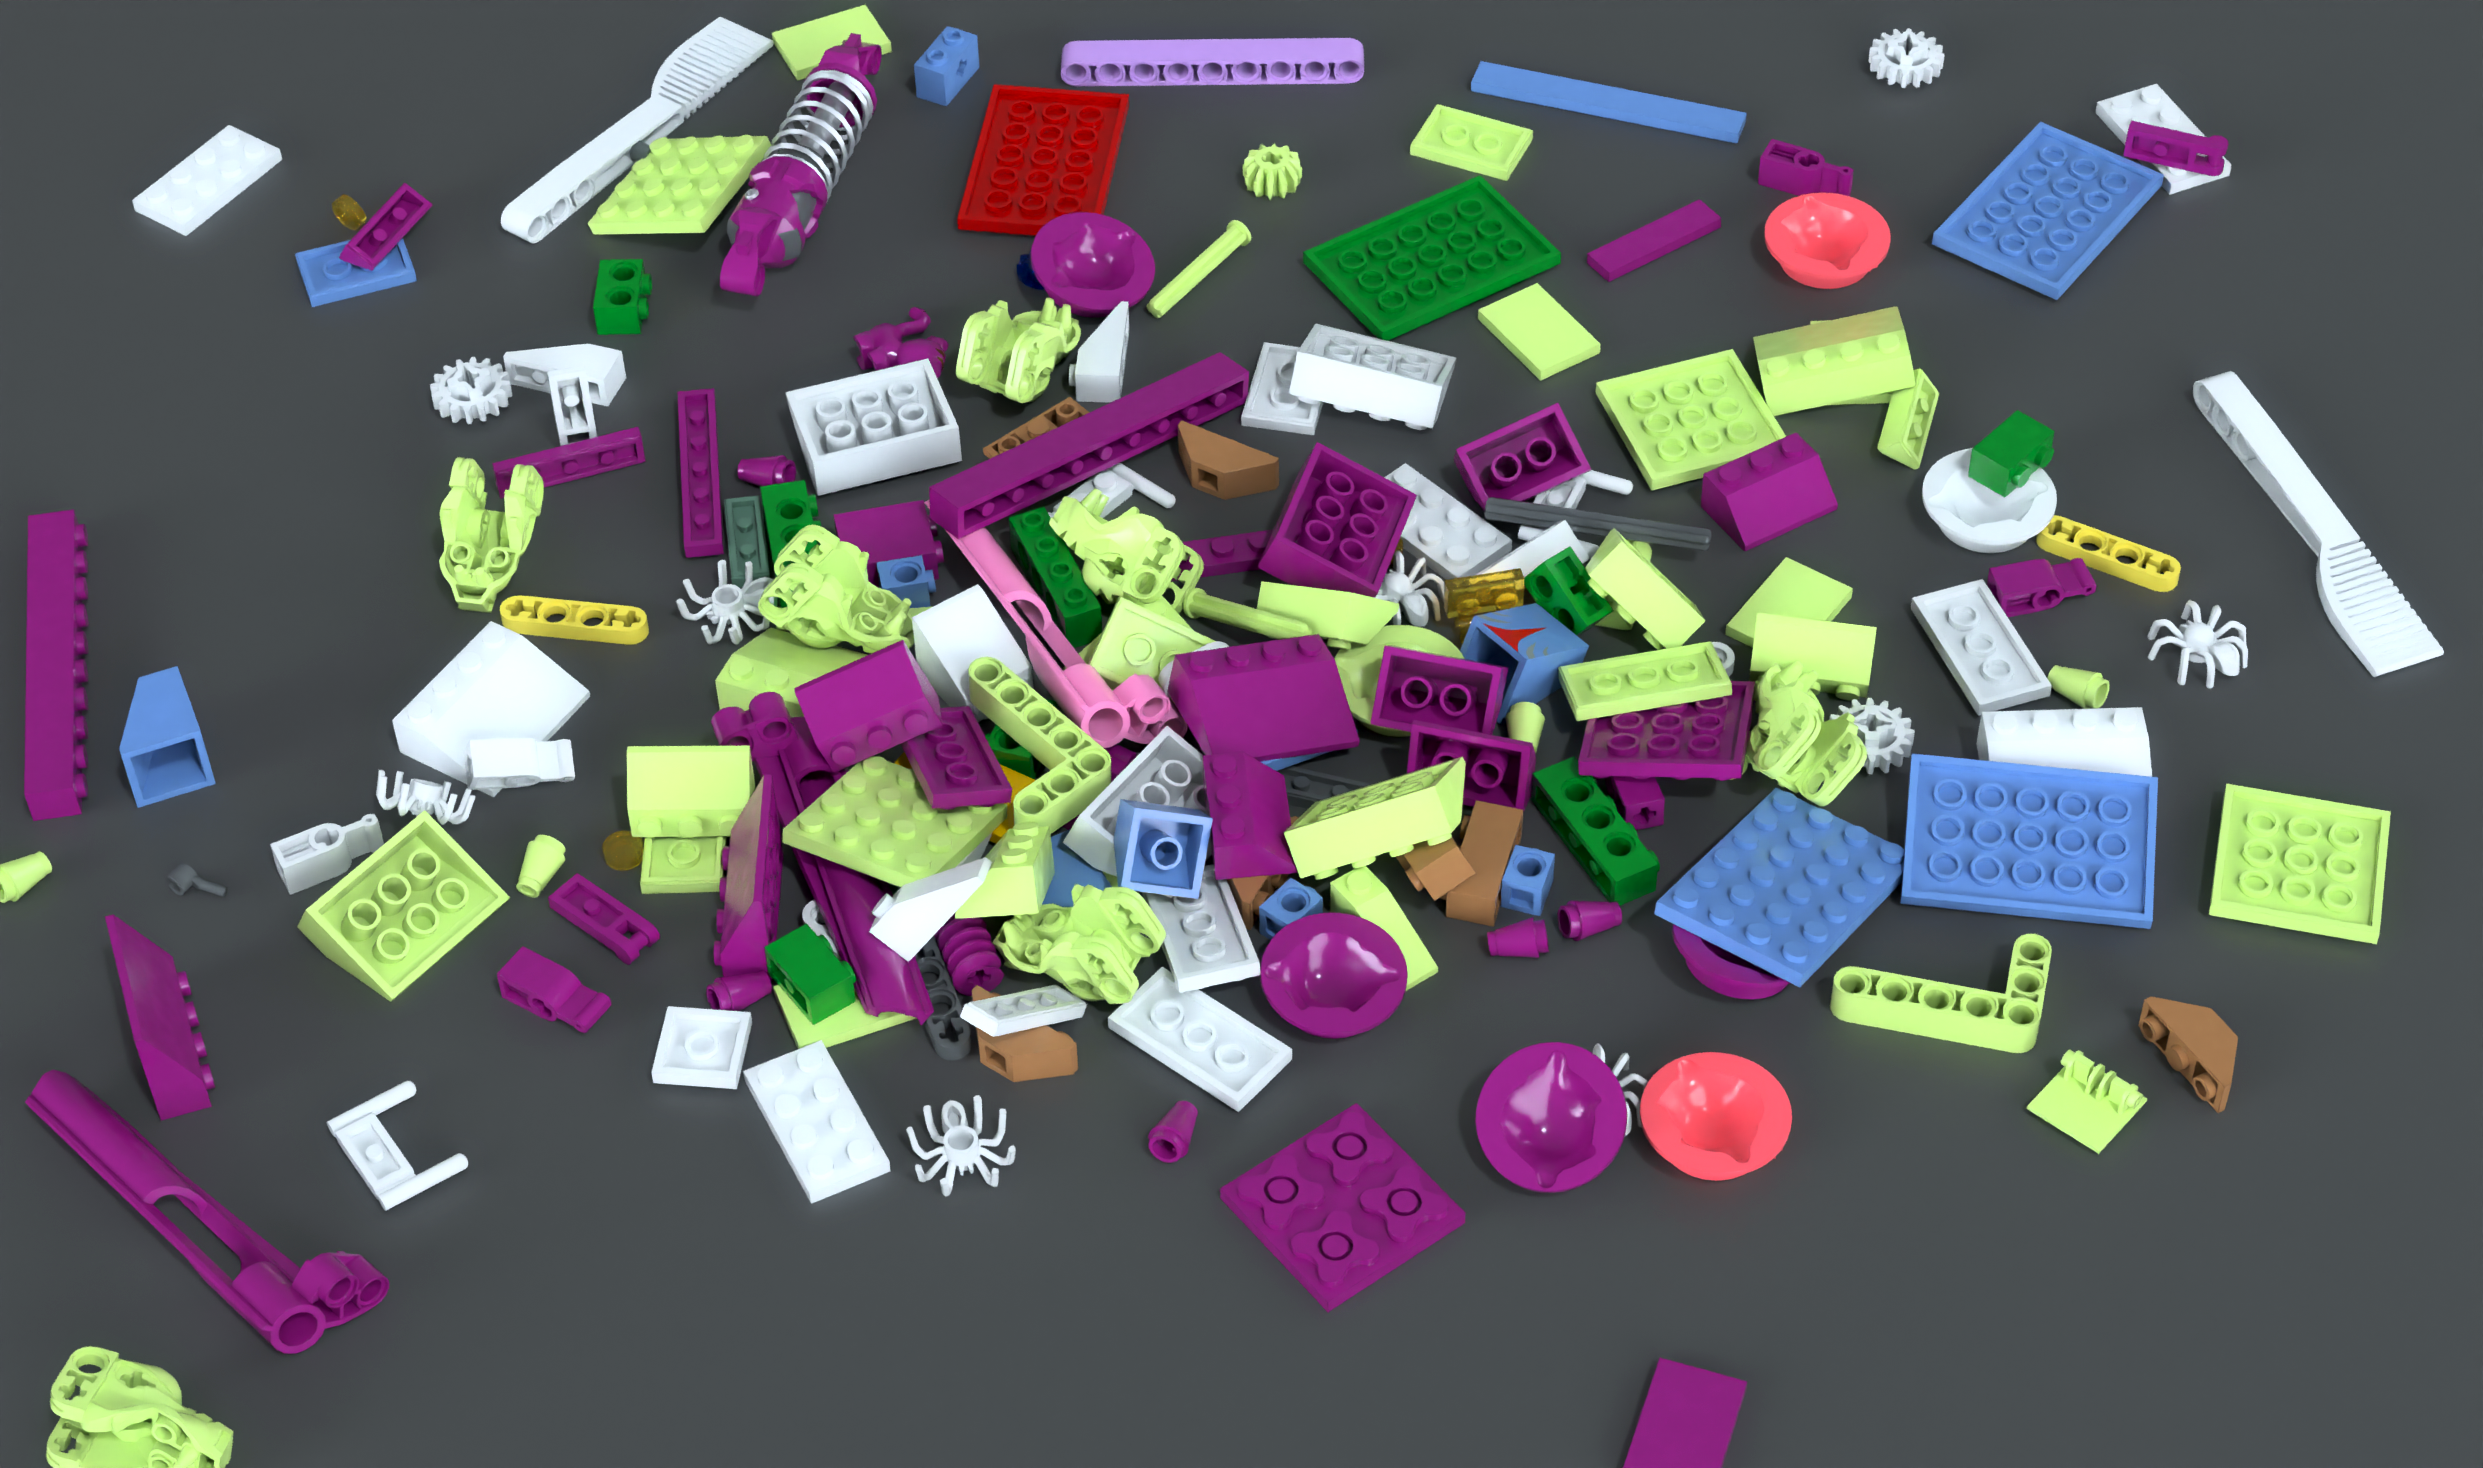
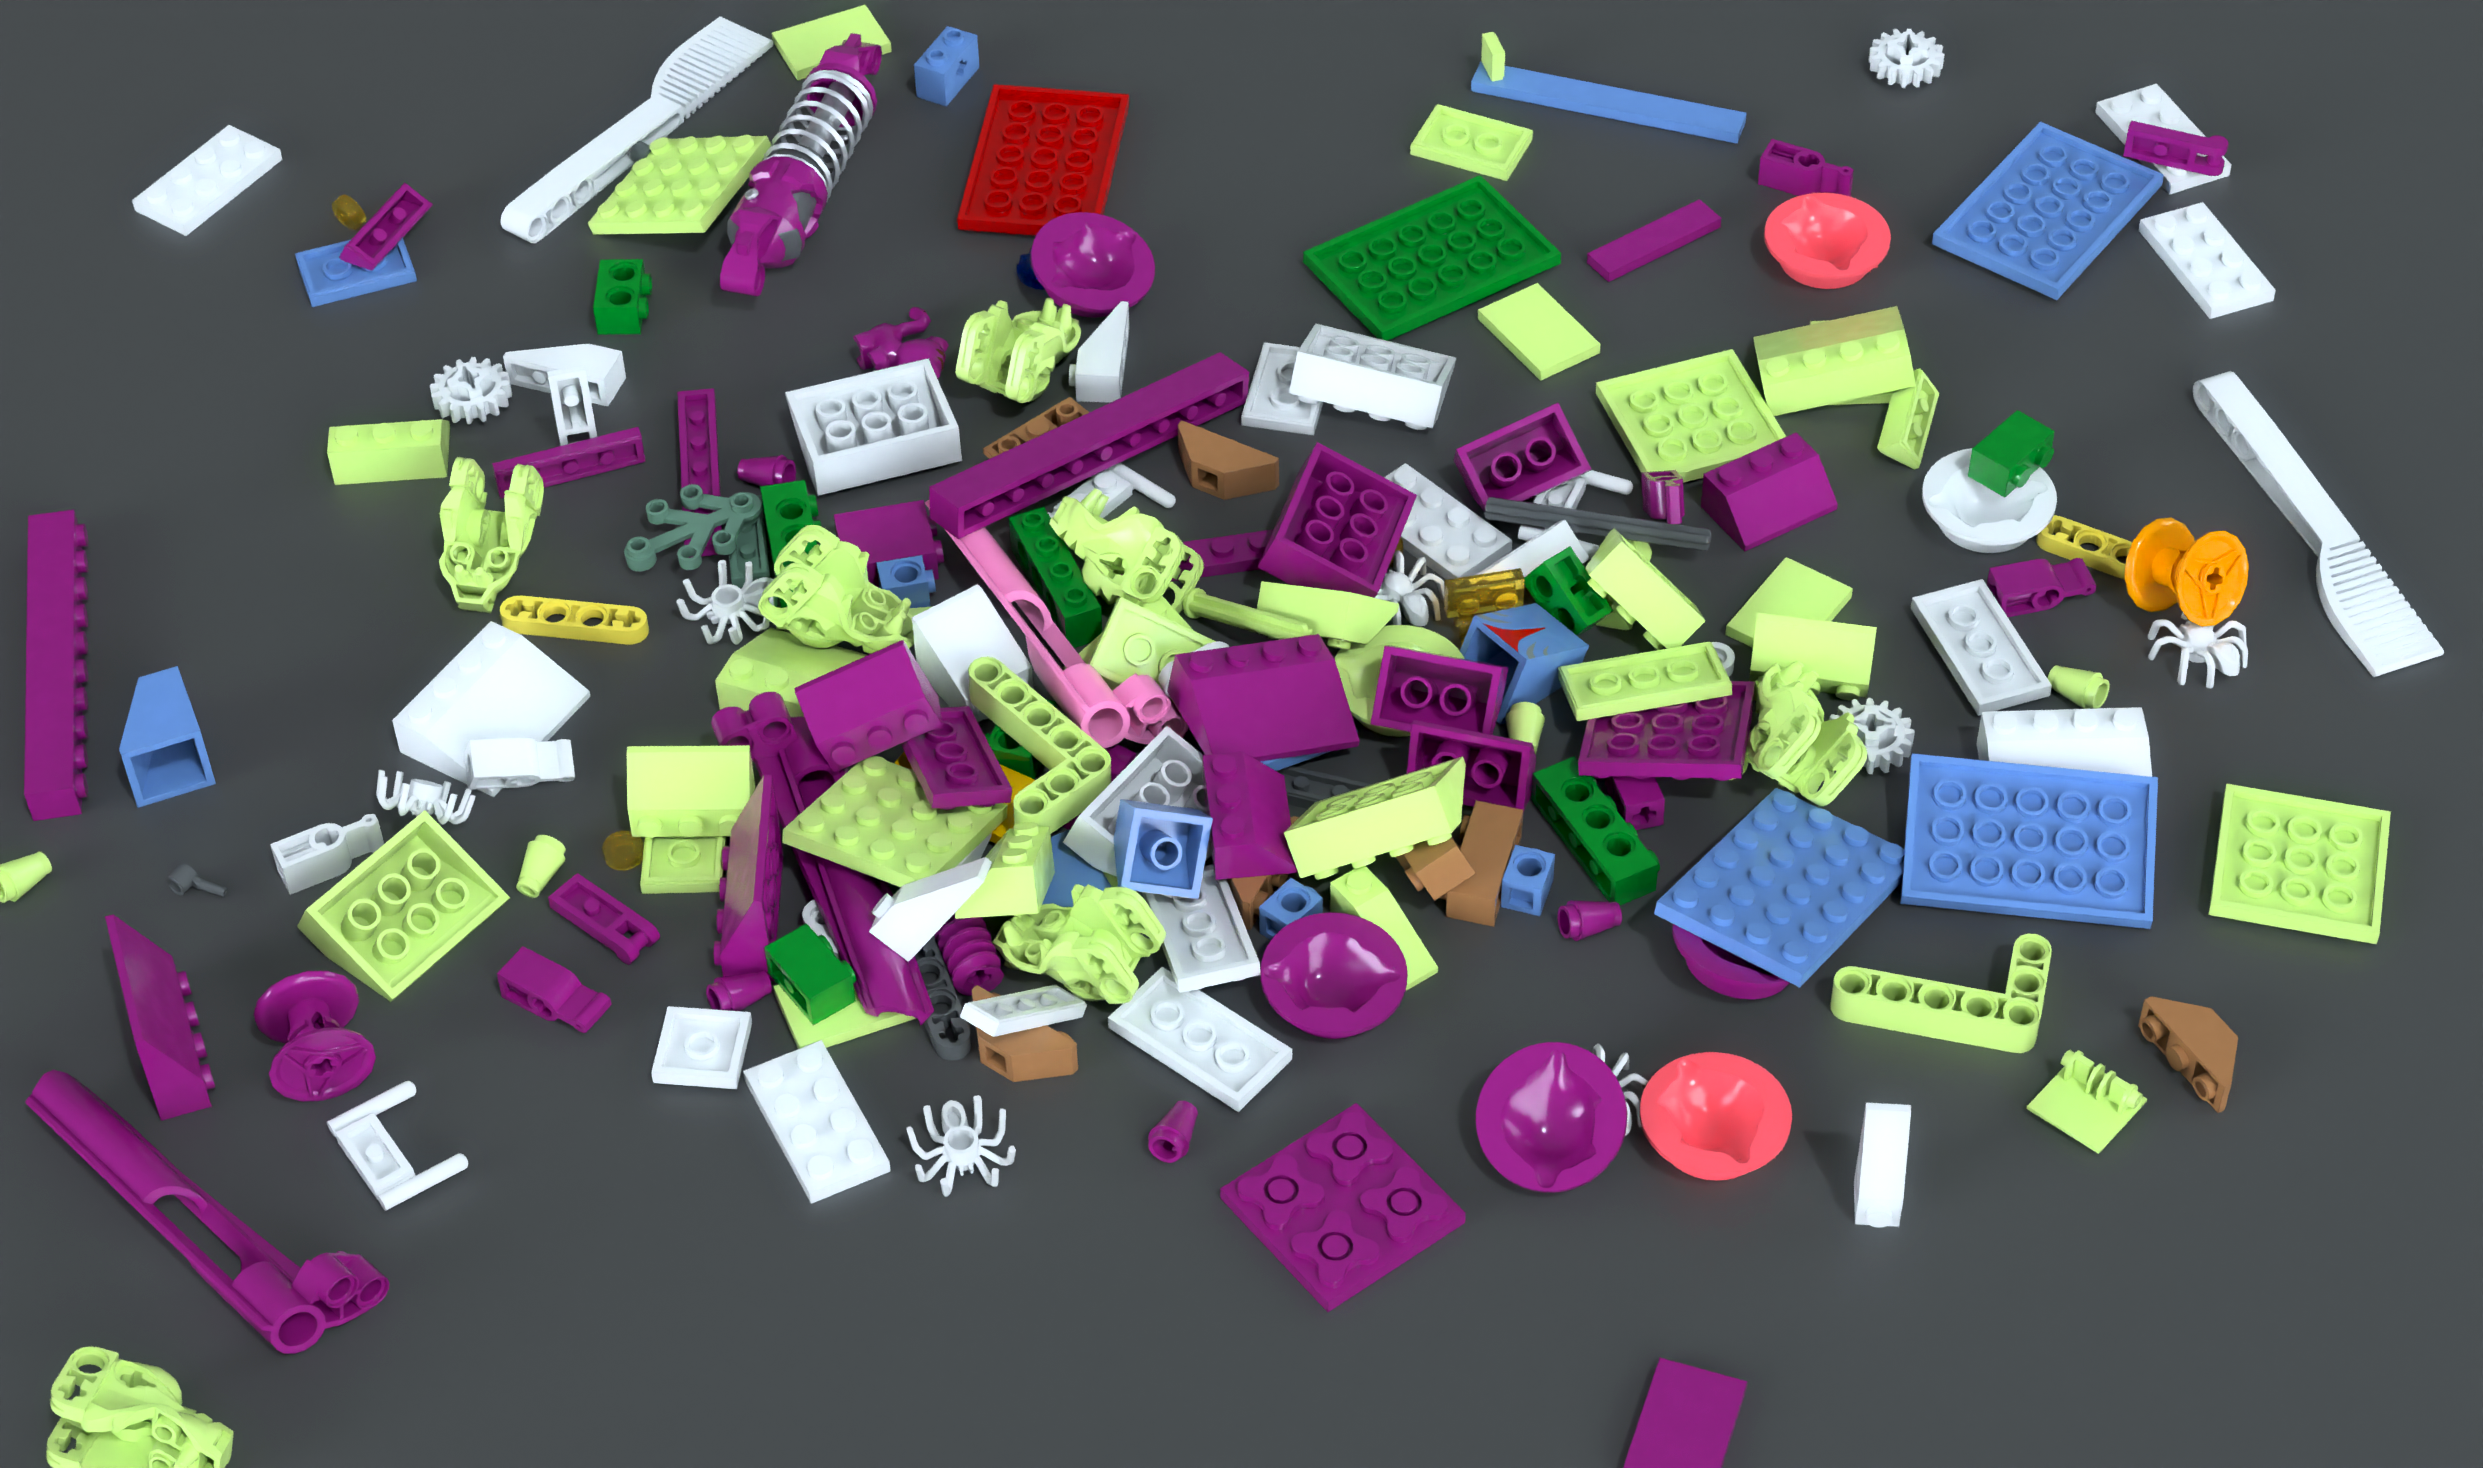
(318, 1052): none -> magenta piece
(389, 451): none -> yellowish green slope
(737, 511): none -> sand green plant
(1173, 292): yellowish green axle -> none
(1212, 62): lavender beam -> none
(1272, 171): yellowish green gear -> none
(1493, 56): none -> yellowish green tile
(1519, 939): magenta cone -> none
(1663, 495): none -> magenta piece
(1881, 1165): none -> white slope
(2199, 574): none -> light orange piece
(2206, 260): none -> white plate

